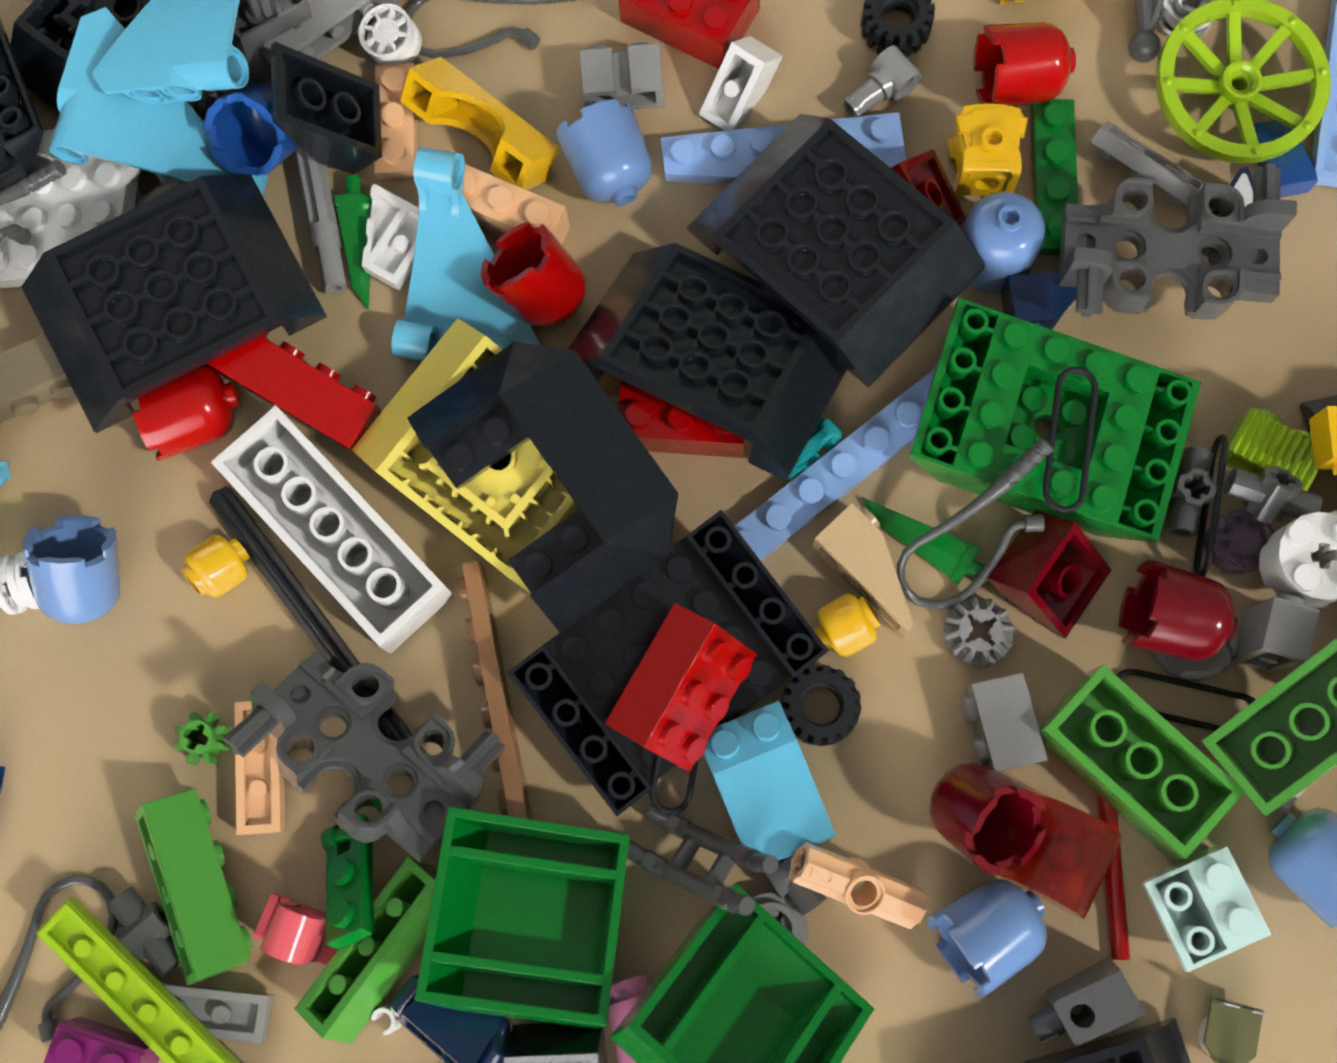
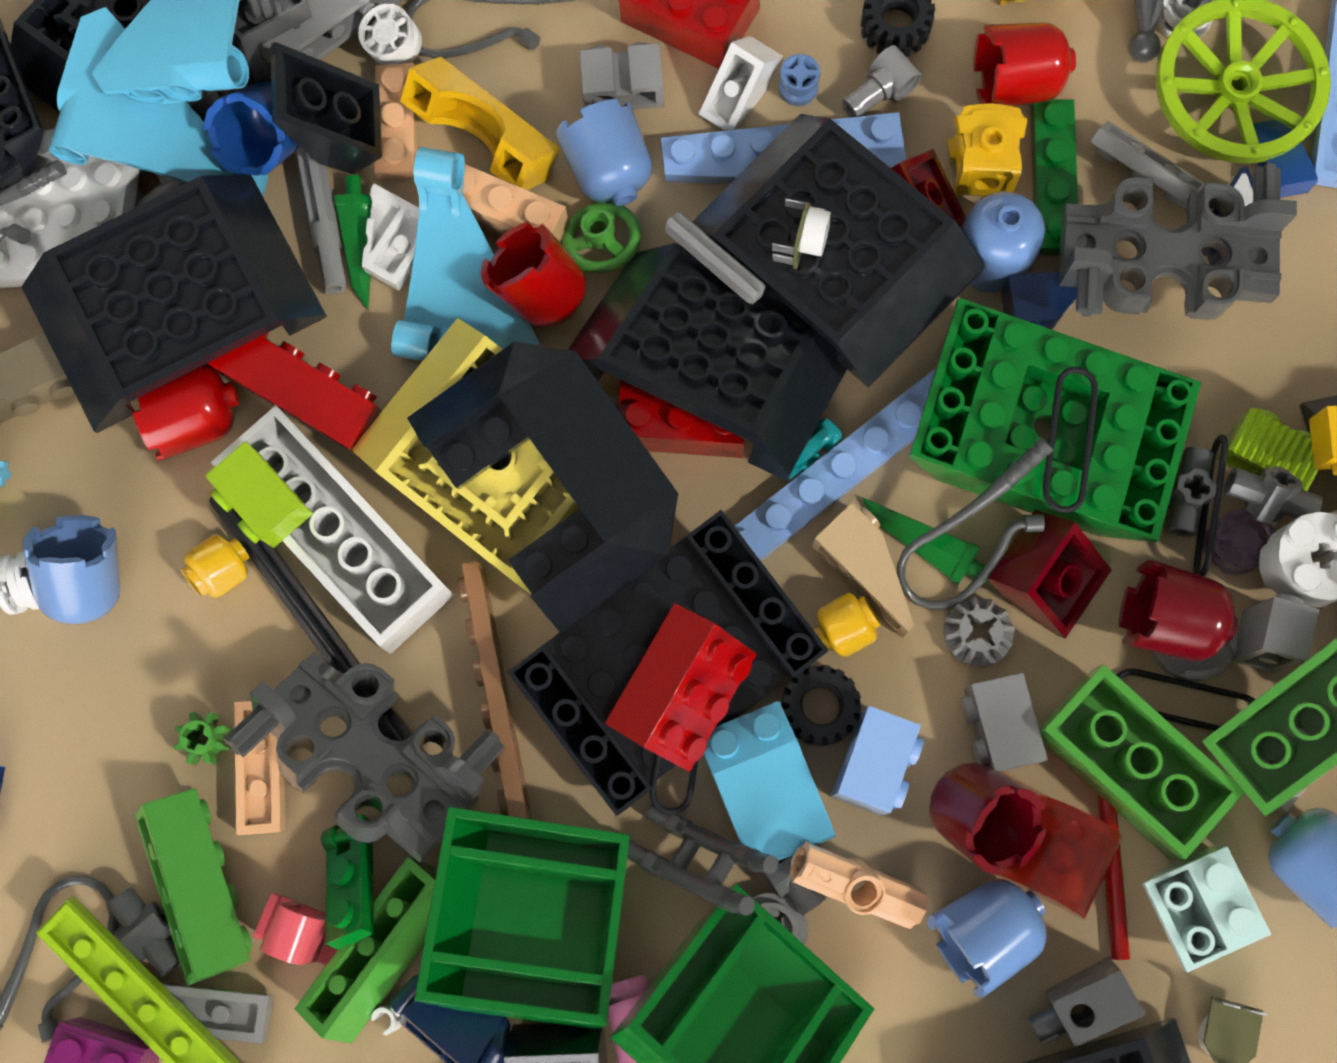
(258, 495): none -> lime brick
(596, 219): none -> bright green piece
(715, 258): none -> light grey axle
(799, 69): none -> medium blue wheel
(810, 236): none -> piece
(877, 762): none -> light blue brick

